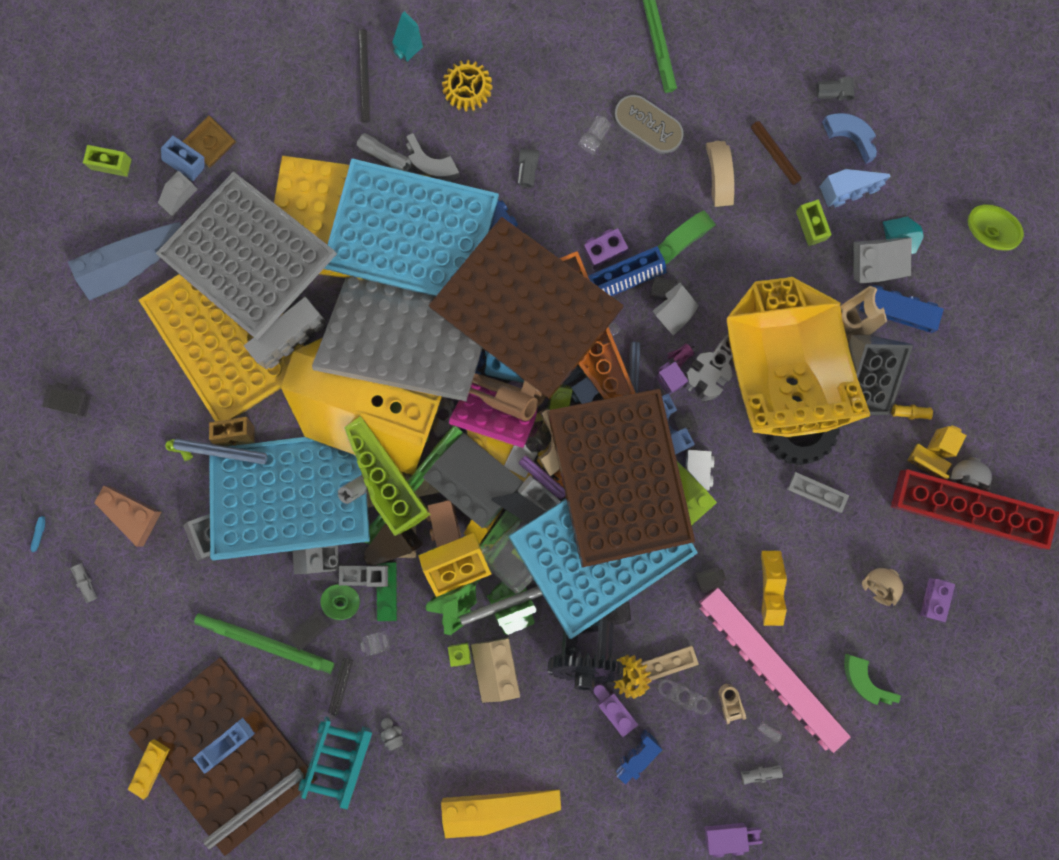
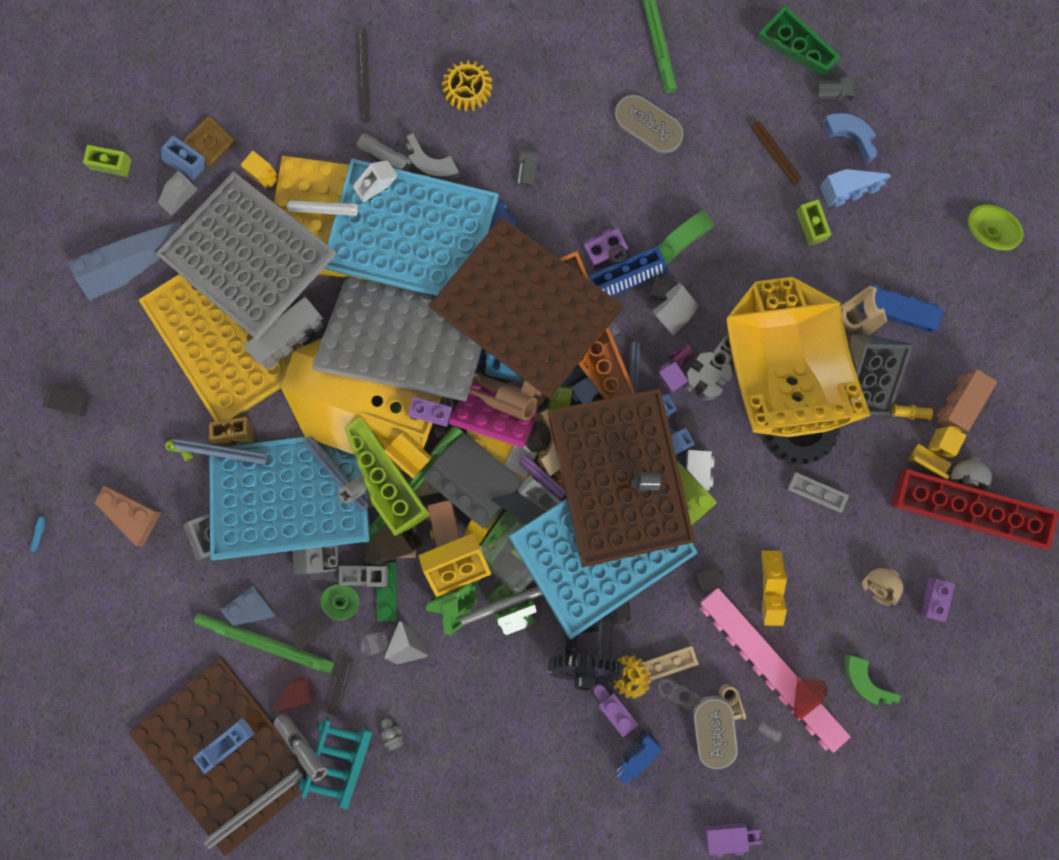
(84, 583): light grey pin -> none
(148, 769): yellow plate -> none
(247, 608): none -> sand blue wing
(259, 170): none -> yellow brick
(295, 694): none -> clear red slope
(307, 757): none -> light grey piece
(322, 208): none -> white axle
(332, 468): none -> sand blue axle
(374, 180): none -> white slope
(405, 646): none -> light grey slope
(406, 38): teal slope -> none
(407, 454): none -> yellow panel
(429, 411): none -> medium lavender brick
(459, 654): lime brick -> none
(494, 812): yellow wedge -> none
(495, 670): tan slope -> none
(593, 138): clear piece -> none
(620, 258): none -> clear smoke bush
(646, 481): none -> dark grey piece
(715, 732): none -> dark tan tile
(722, 173): tan arch -> none
(761, 774): light grey pin -> none
(798, 42): none -> green wedge
(808, 695): none -> clear red slope
(882, 259): light grey slope -> none
(904, 228): teal slope -> none
(966, 400): none -> nougat brick

